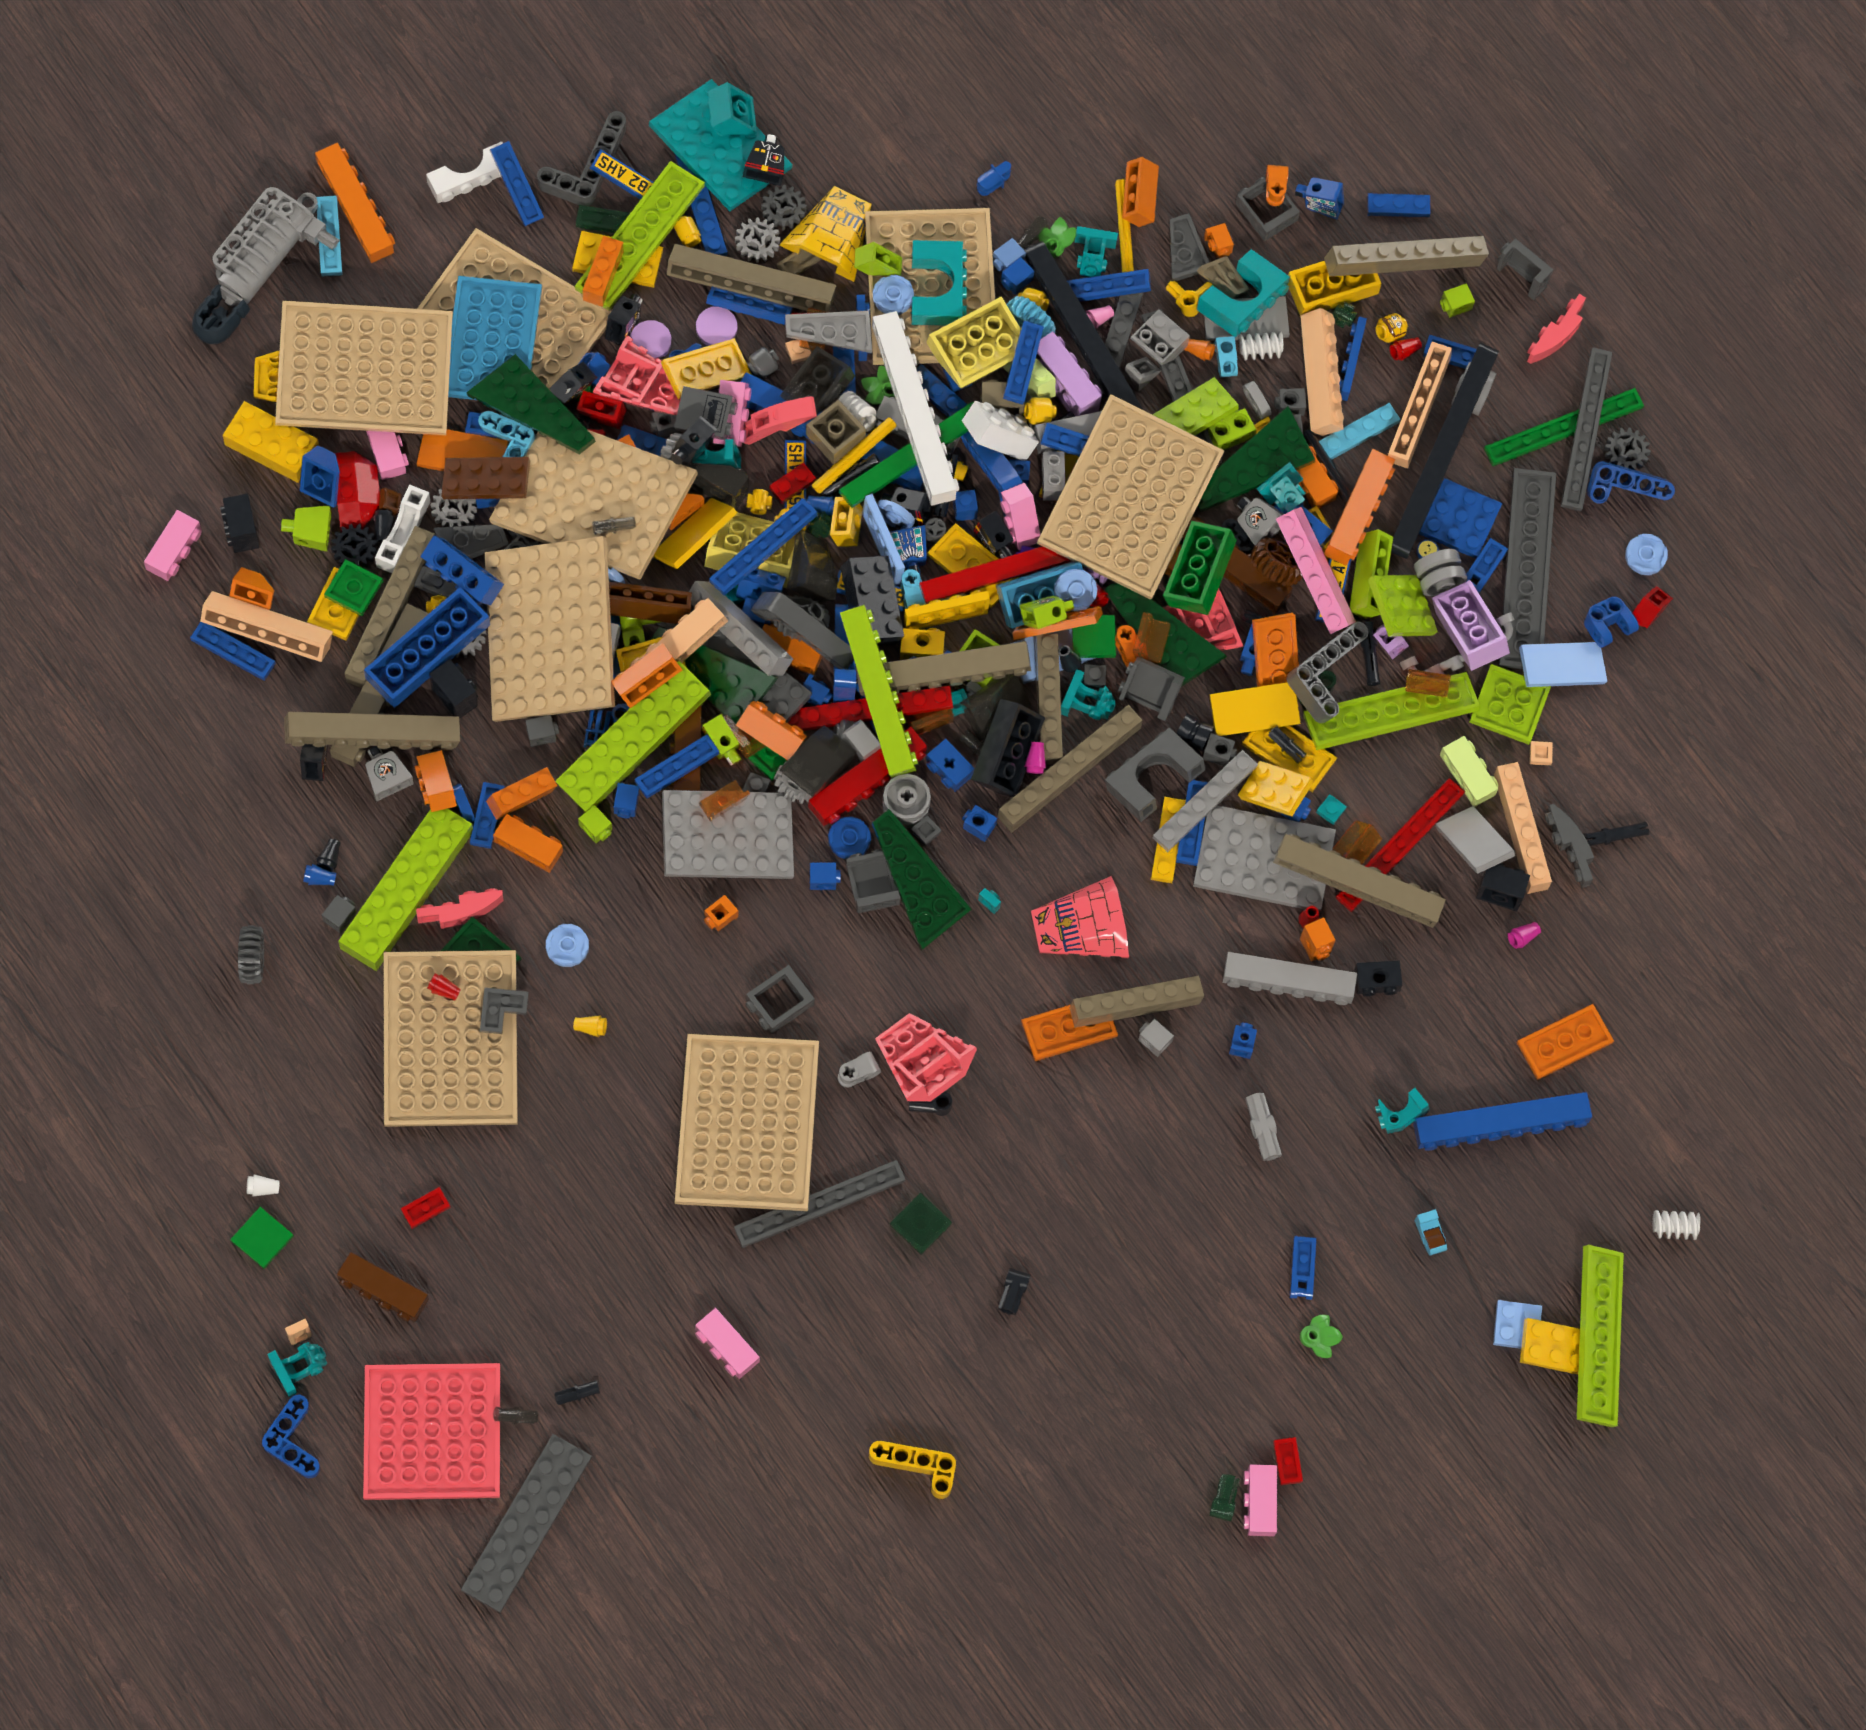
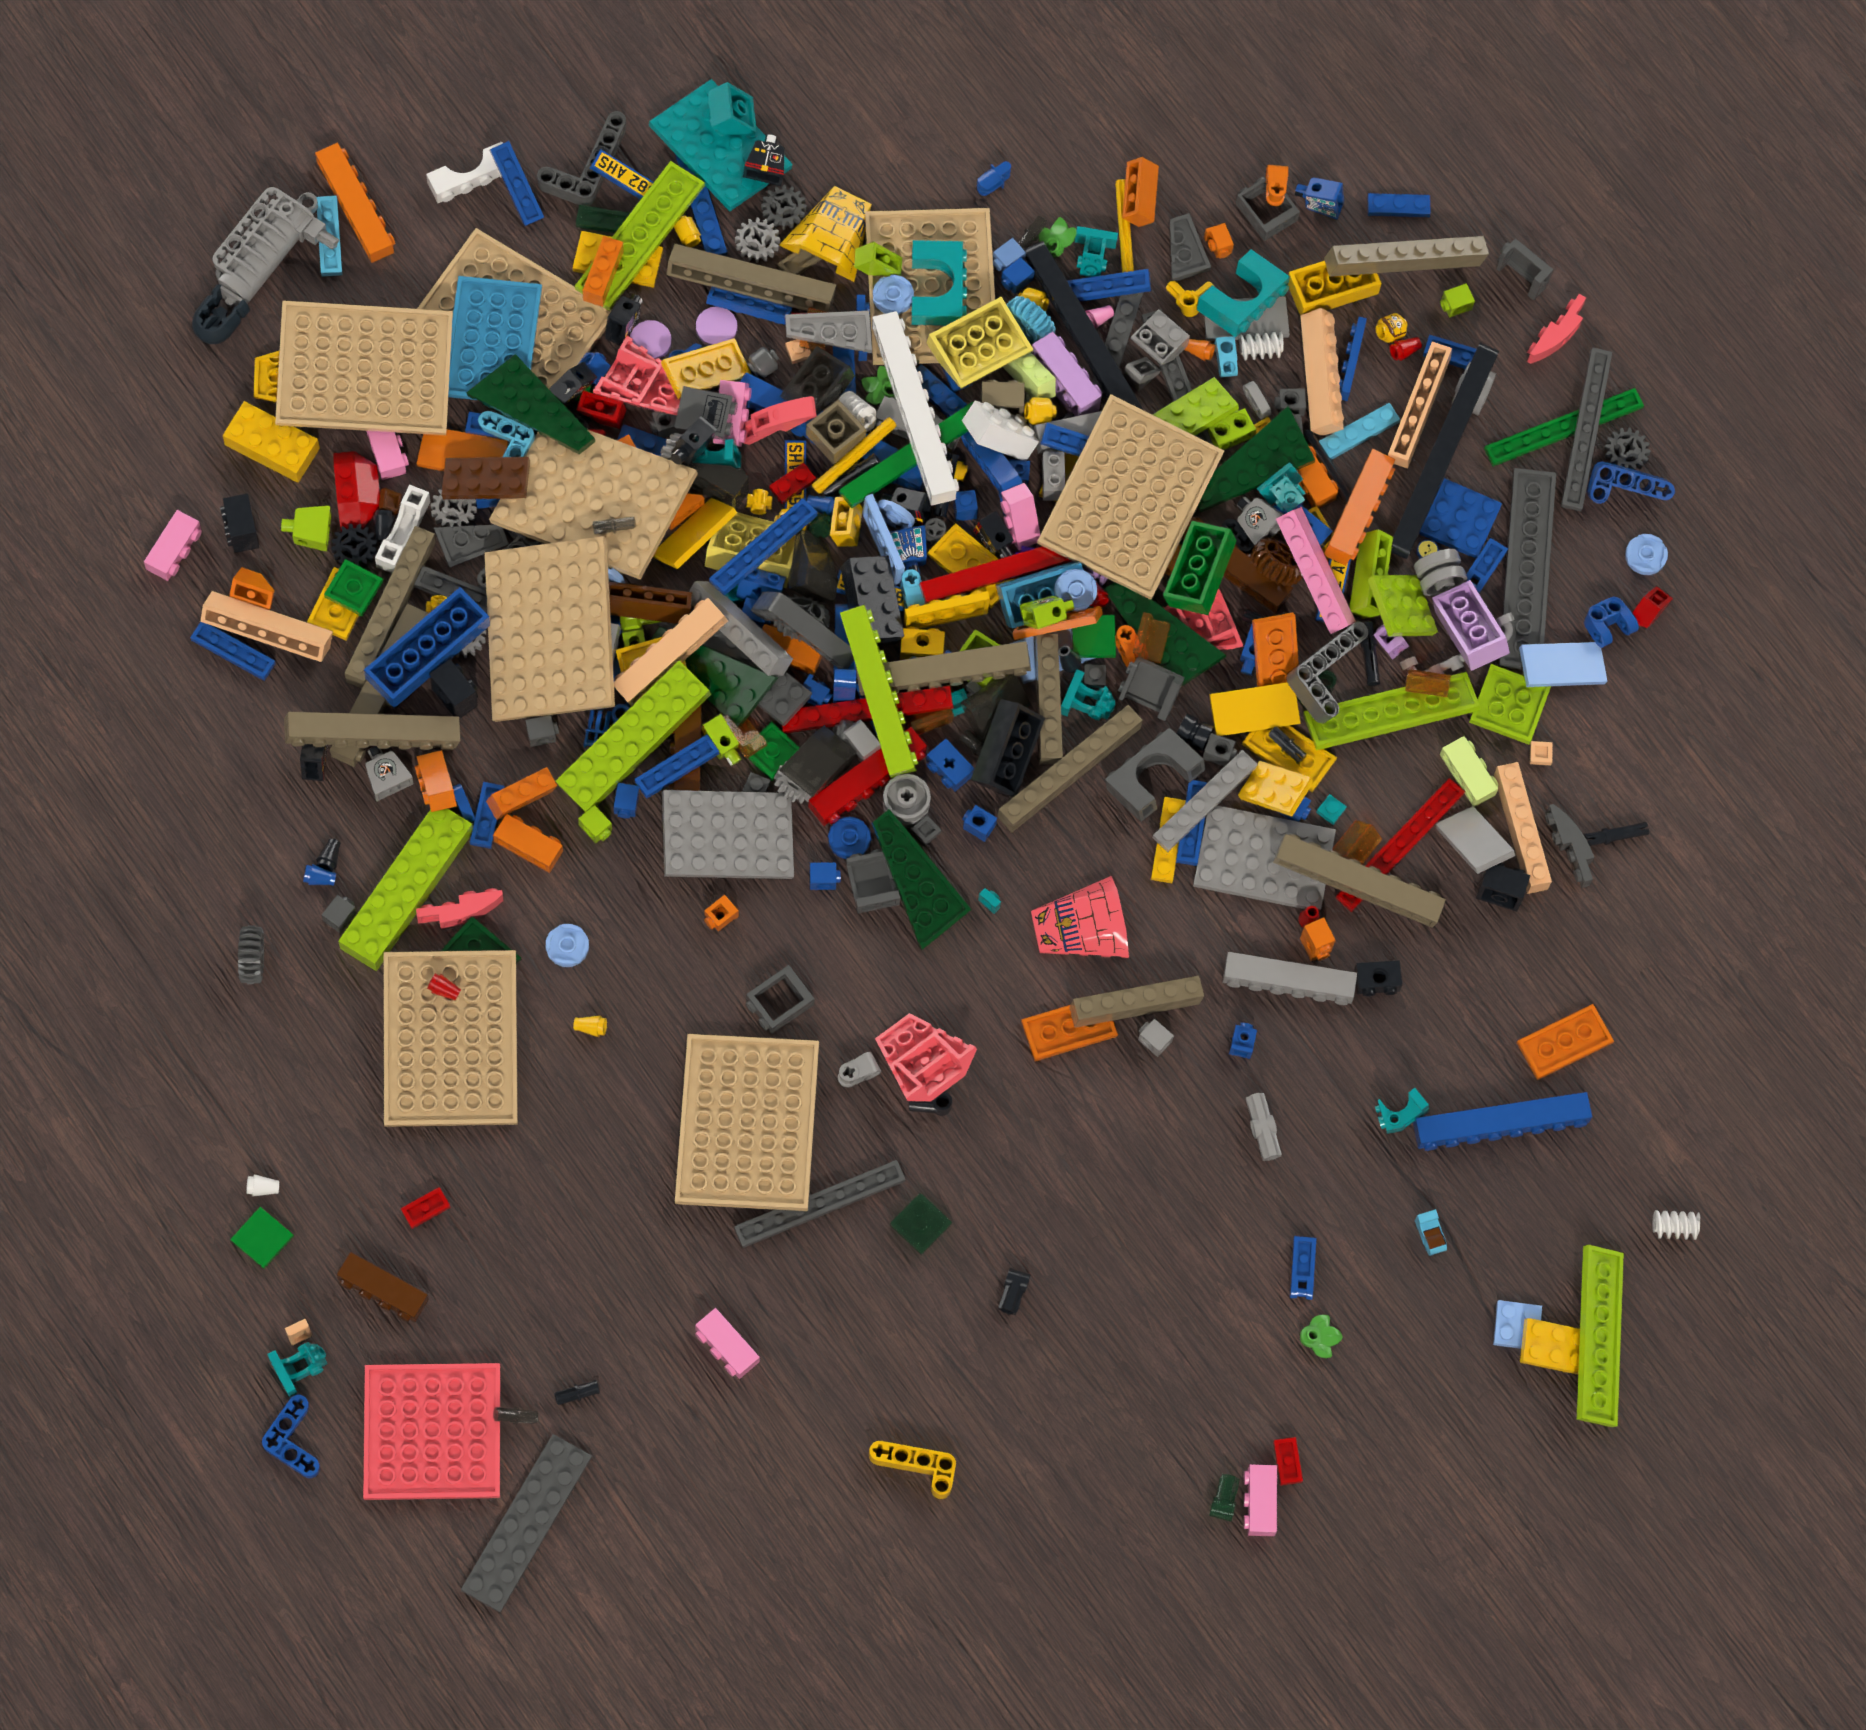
(320, 475): blue slope -> none
(440, 549): blue brick -> none
(498, 1002): dark grey plate -> none
(646, 675): orange brick -> none
(723, 800): clear orange panel -> none
(771, 729): orange brick -> none
(1023, 362): blue plate -> none
(1036, 758): dark pink cone -> none
(1224, 277): dark tan wing -> none
(1344, 315): clear green gear -> none
(1523, 935): dark pink cone -> none

